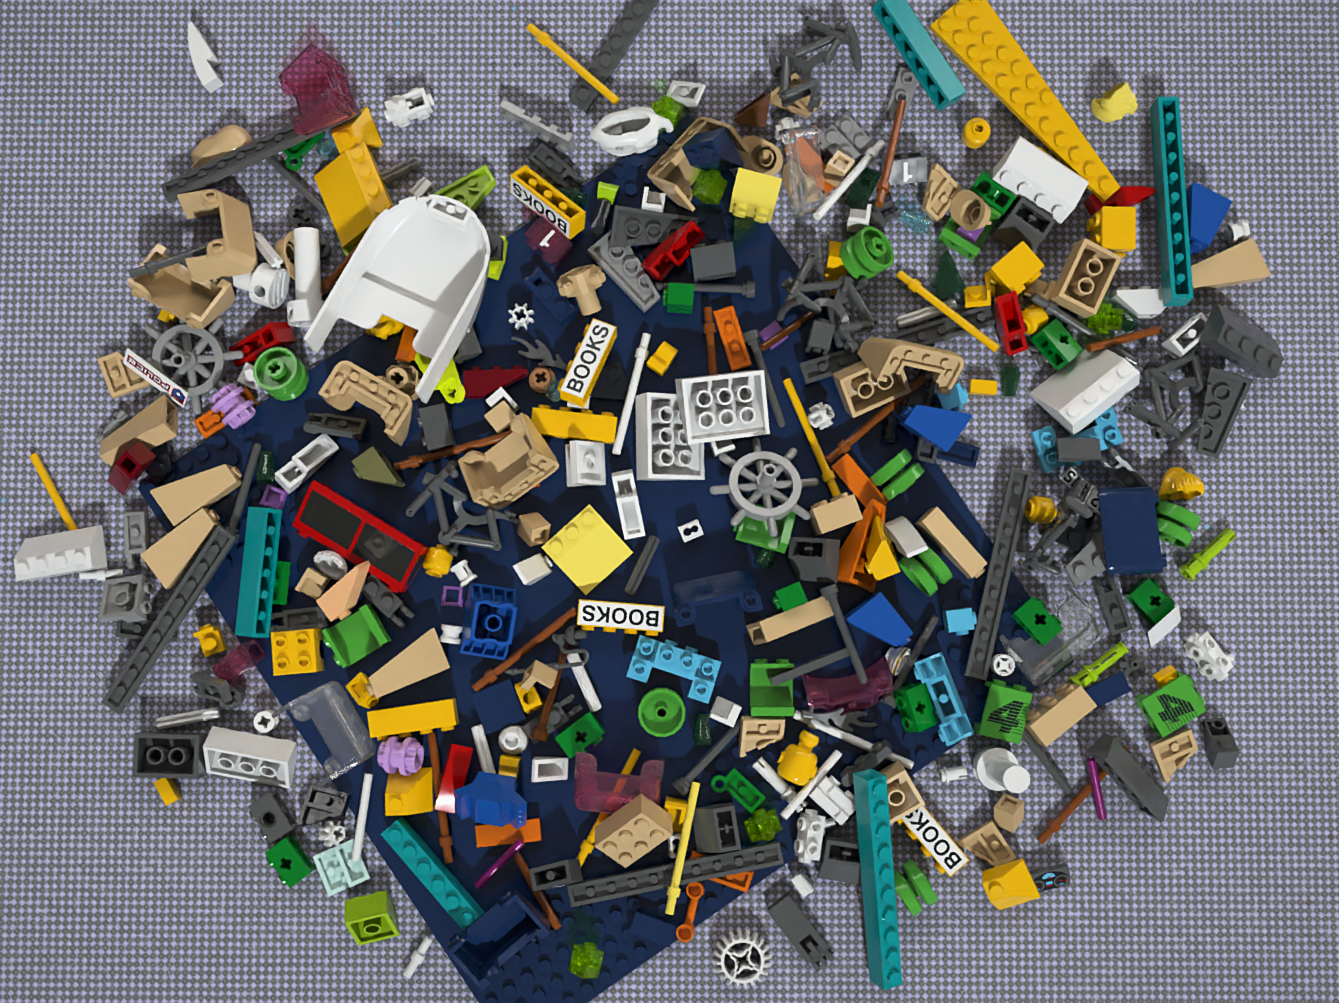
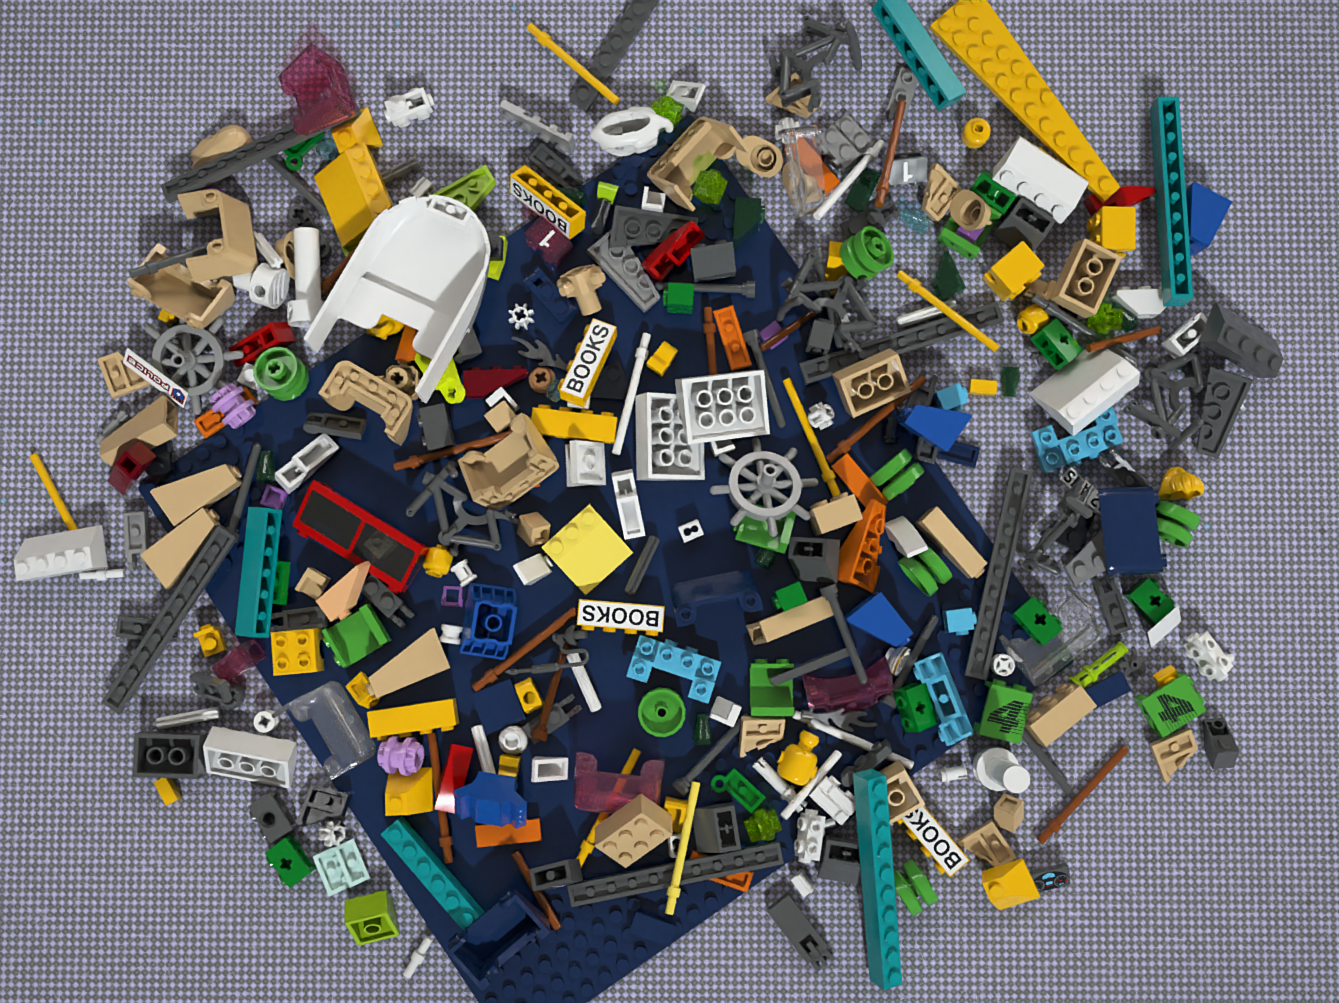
(126, 599): light grey plate -> none
(203, 59): white slope -> none
(331, 564): white hat -> none
(362, 815): white bar -> none
(375, 467): olive slope -> none
(511, 851): magenta bar -> none
(539, 673): tan panel -> none
(568, 738): green brick -> none
(586, 960): clear neon green brick -> none
(686, 930): orange bar -> none
(712, 151): dark blue slope -> none
(734, 974): white gear -> none
(754, 195): light yellow brick -> none
(755, 112): reddish brown slope -> none
(838, 168): tan panel -> none
(858, 219): white panel -> none
(880, 552): yellow slope -> none
(891, 355): tan windscreen -> none
(979, 295): yellow bracket -> none
(1010, 324): red slope -> none
(1040, 510): yellow head -> none
(1077, 449): dark grey slope -> none
(1096, 787): magenta bar -> none
(1115, 103): light yellow hair -> none
(1129, 776): dark grey slope -> none
(1201, 560): lime pin -> none
(1230, 267): tan slope -> none
(1236, 231): white wheel -> none

